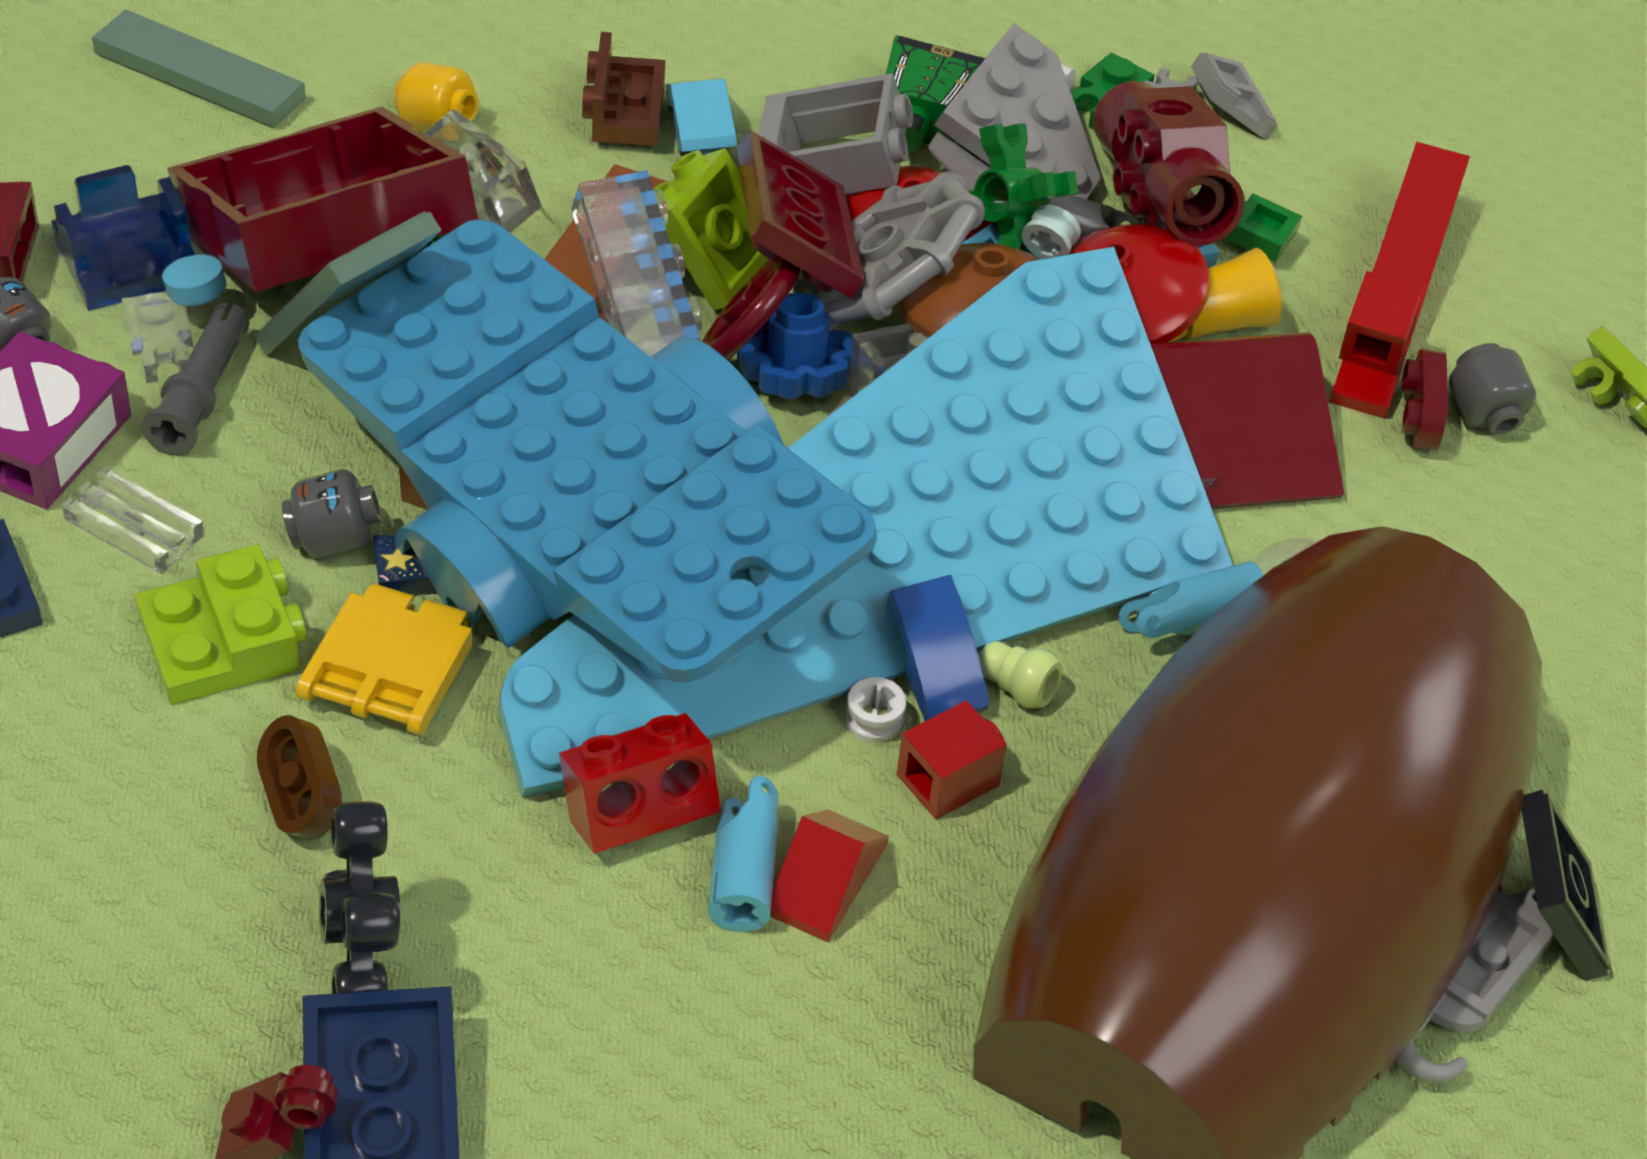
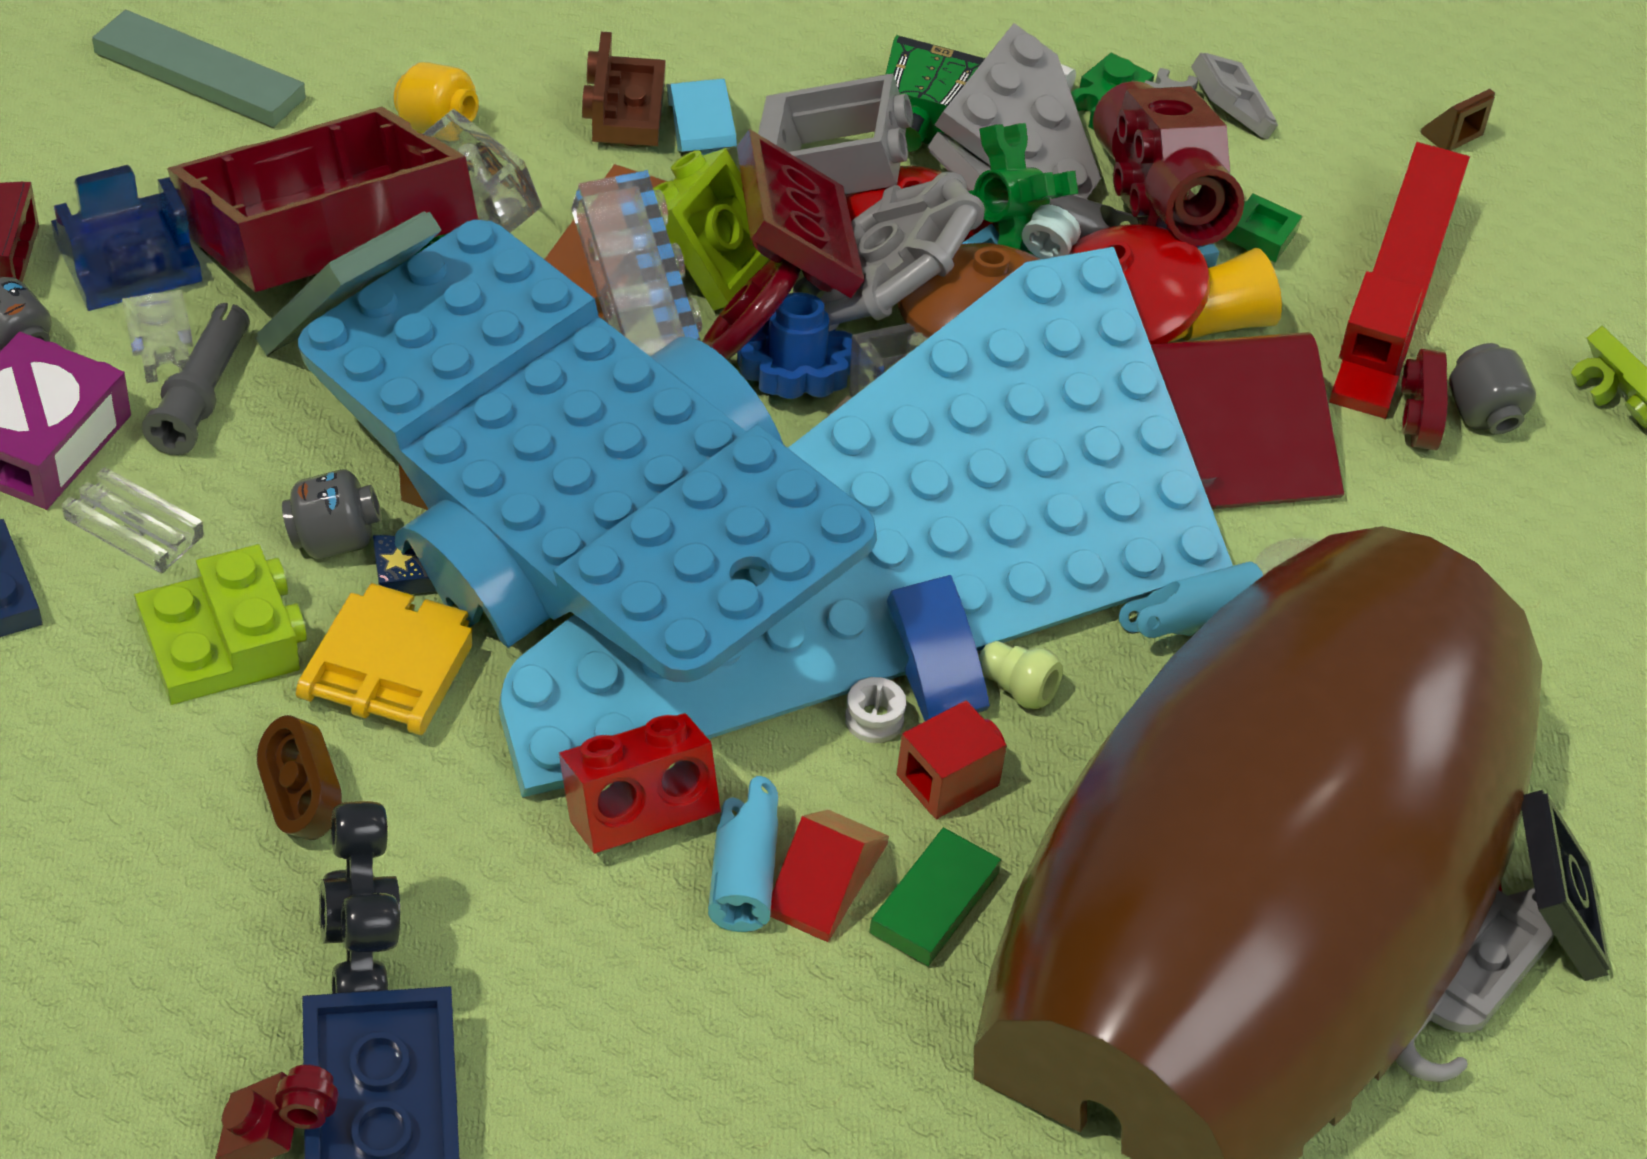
(194, 280): medium azure tile -> none
(935, 896): none -> green tile
(1460, 122): none -> reddish brown slope

